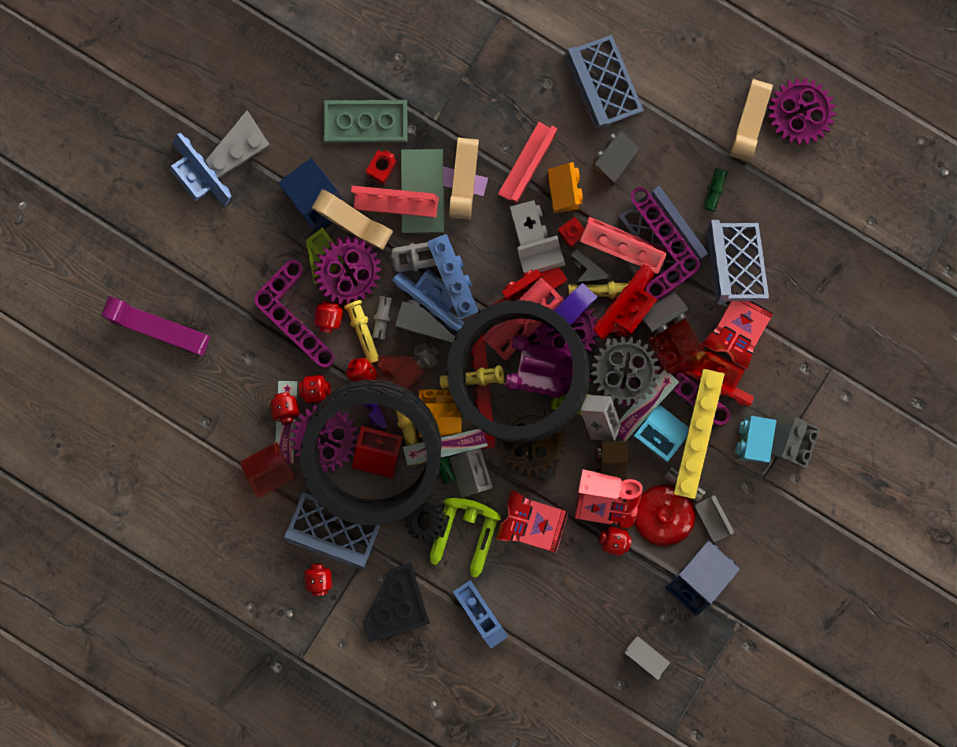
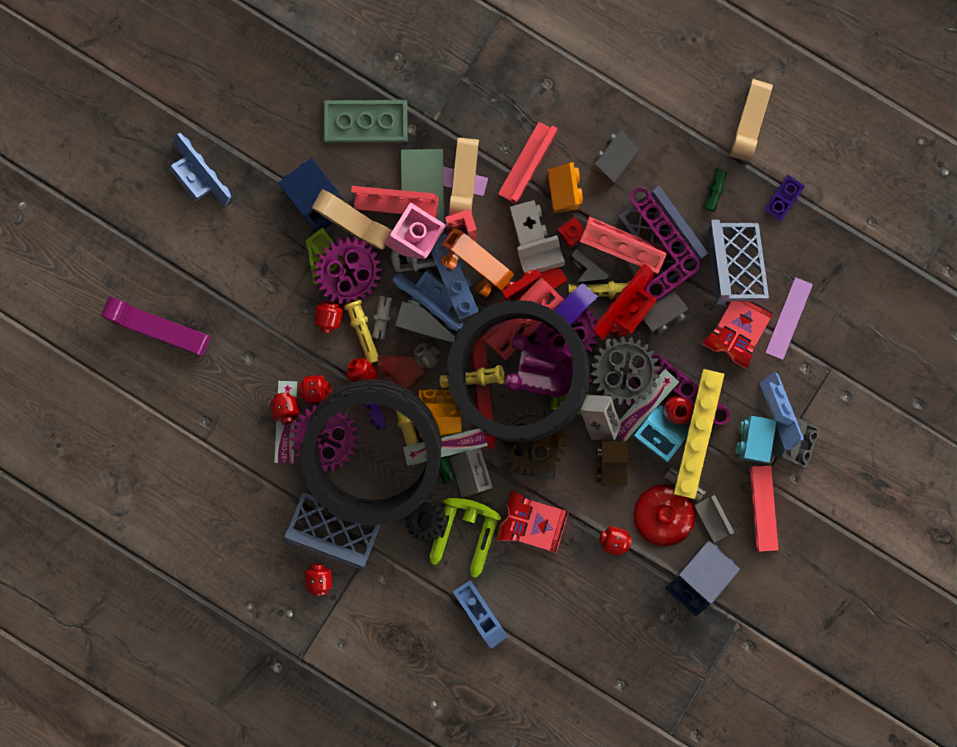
(238, 146): light grey wing -> none
(267, 470): clear red slope -> none
(289, 319): magenta beam -> none
(377, 452): red slope -> none
(378, 175): red brick -> none
(396, 606): black plate -> none
(415, 233): none -> bright pink slope
(464, 222): none -> coral fence
(477, 259): none -> orange brick
(586, 83): sand blue fence -> none
(607, 499): coral piece -> none
(647, 657): light grey panel -> none
(679, 348): clear red slope -> none
(683, 413): none -> red head
(732, 376): red bracket -> none
(763, 508): none -> coral fence
(781, 411): none -> medium blue bracket
(784, 197): none -> dark purple slope
(789, 318): none -> lavender sticker
(793, 95): magenta gear -> none

